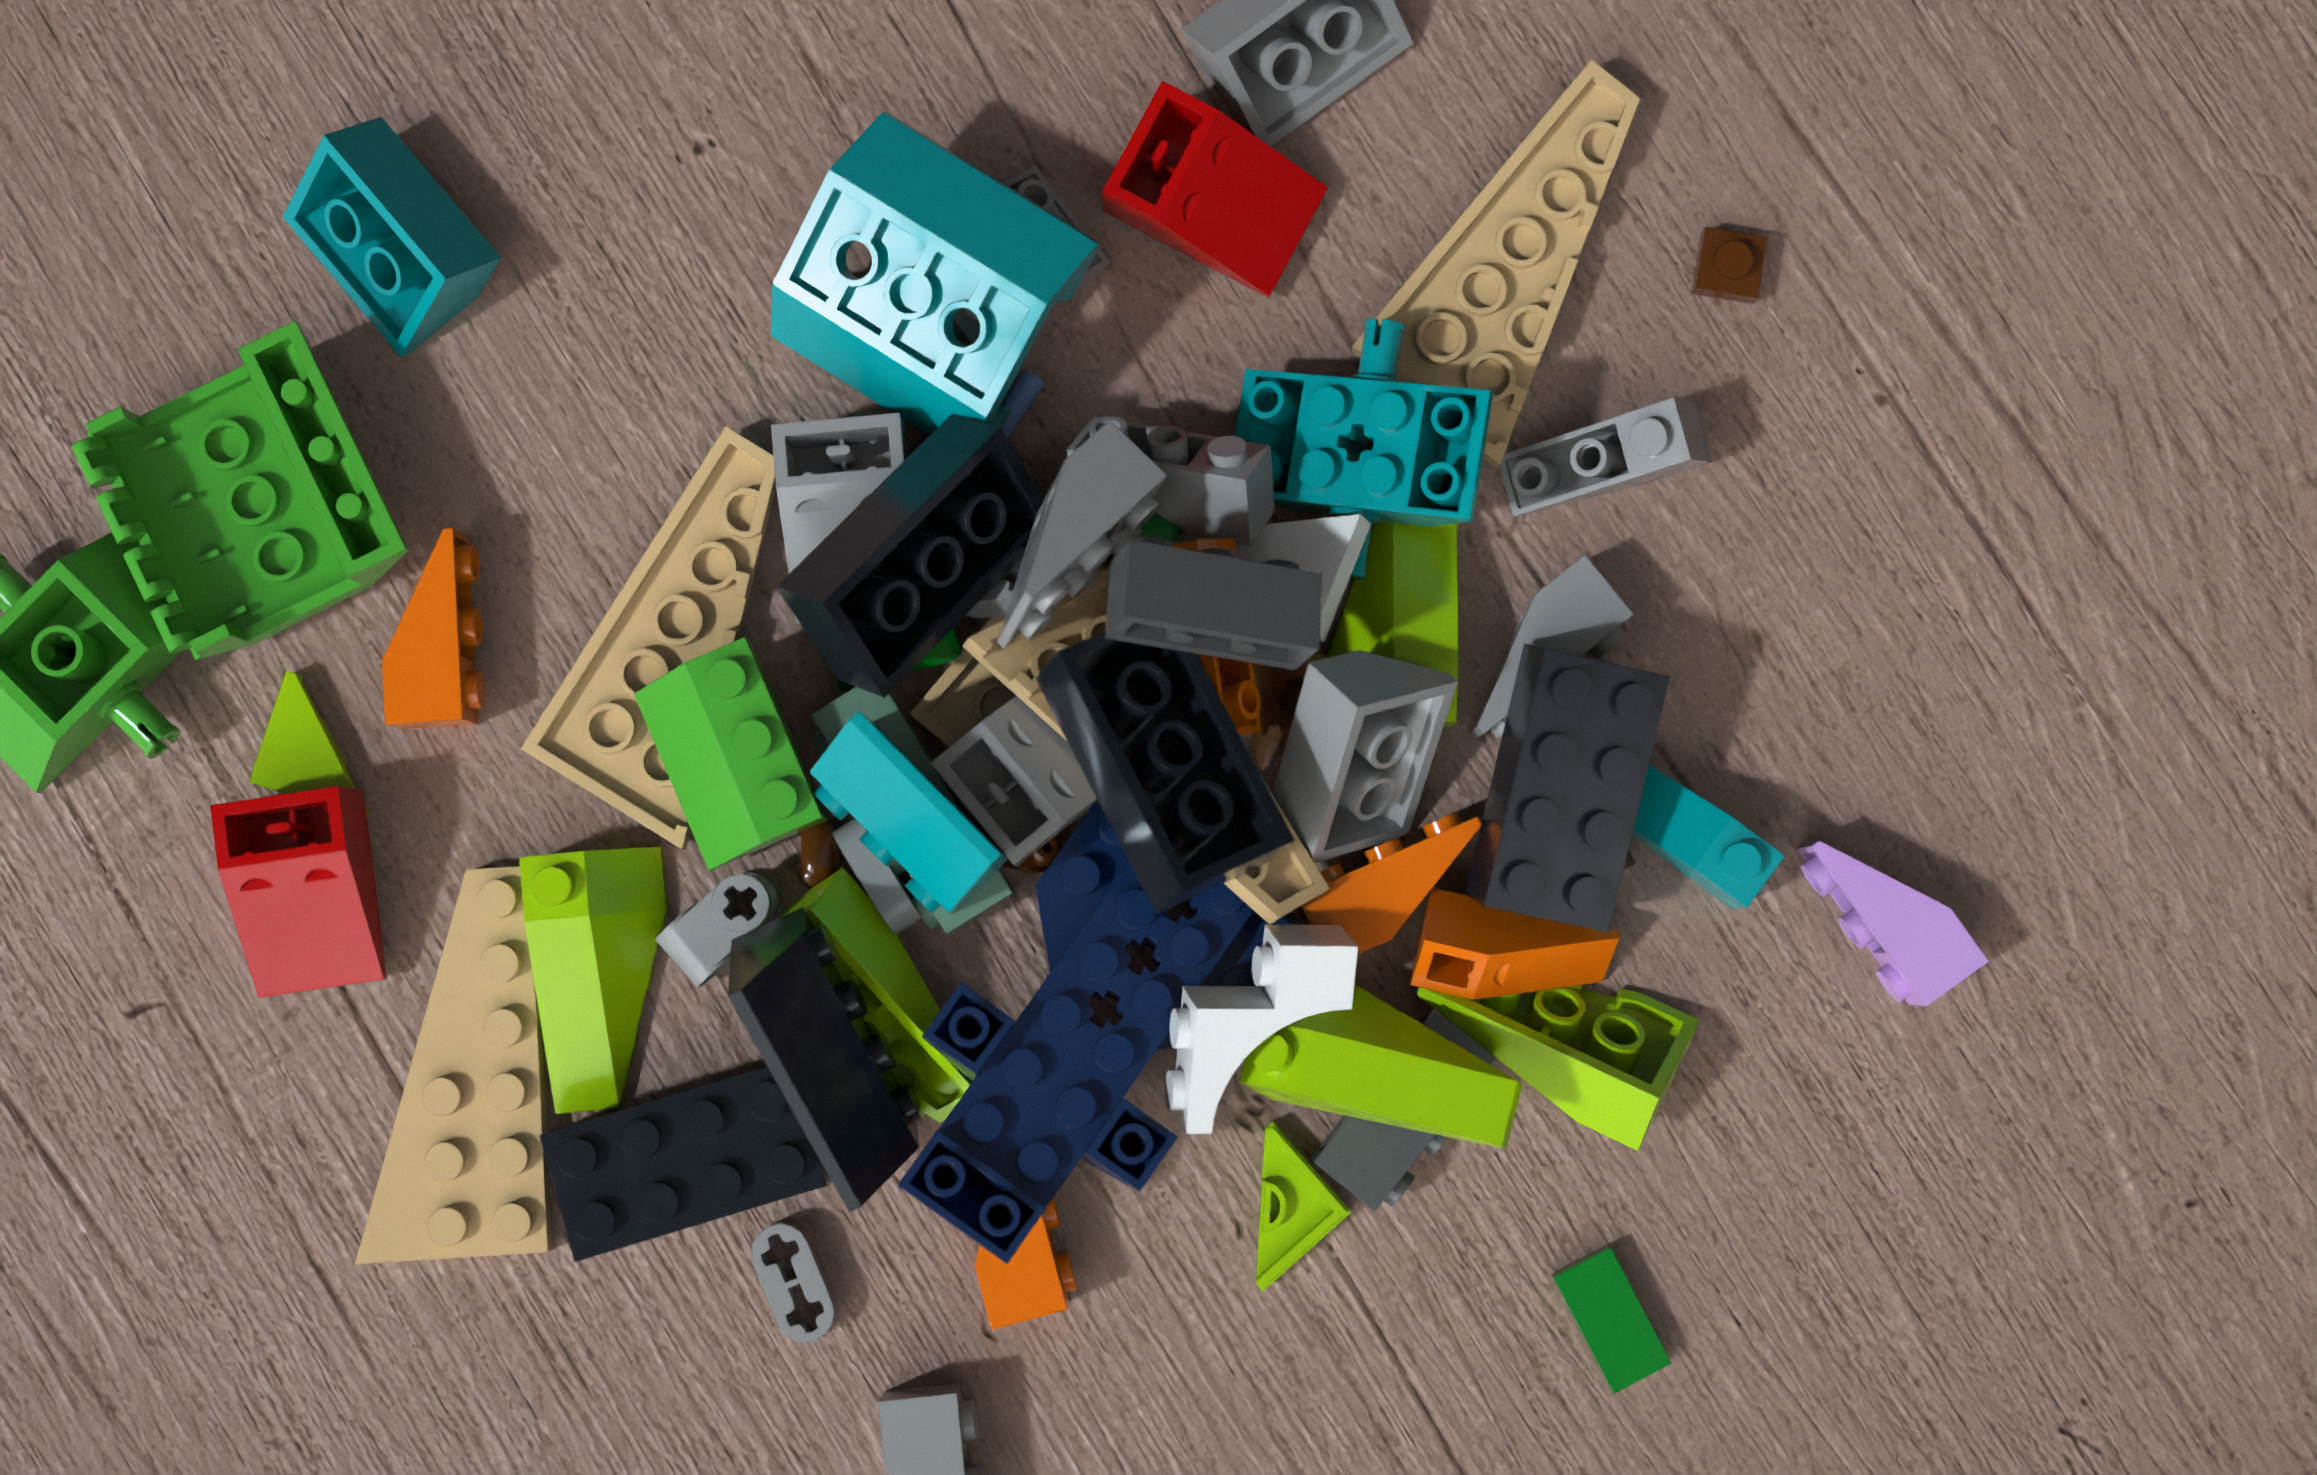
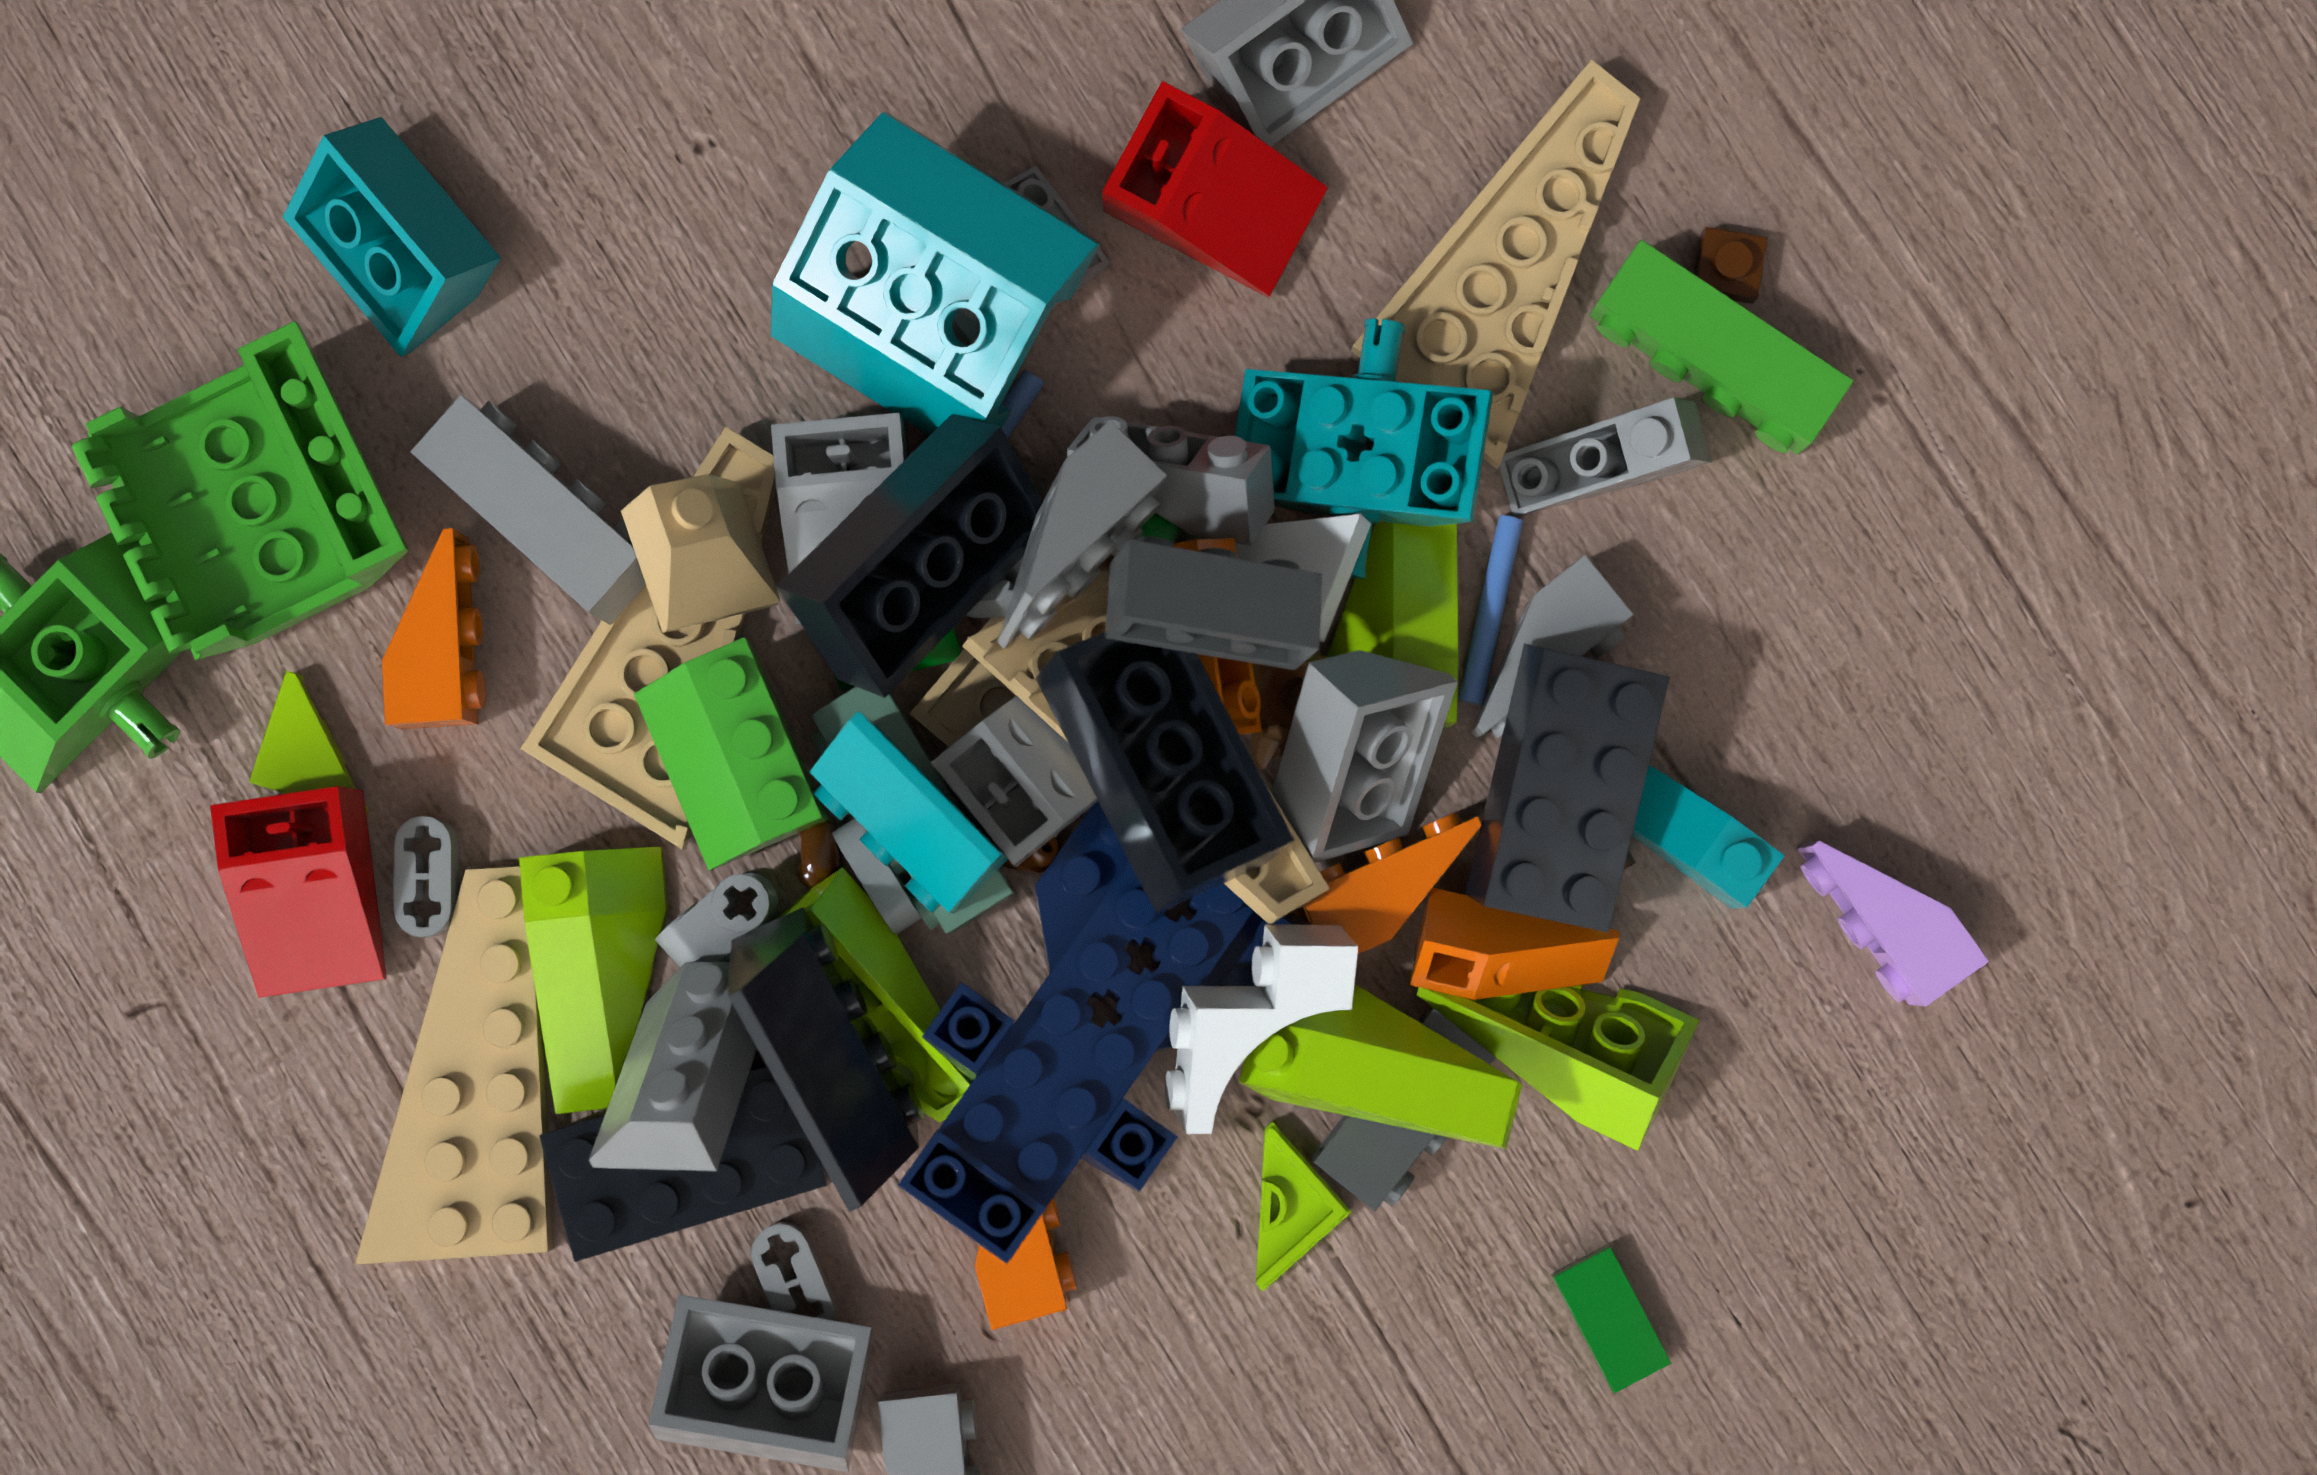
(410, 876): none -> light grey beam
(534, 507): none -> light grey brick
(679, 1077): none -> light grey slope
(699, 551): none -> tan slope
(761, 1383): none -> light grey slope
(1490, 610): none -> medium blue bar
(1719, 349): none -> bright green brick

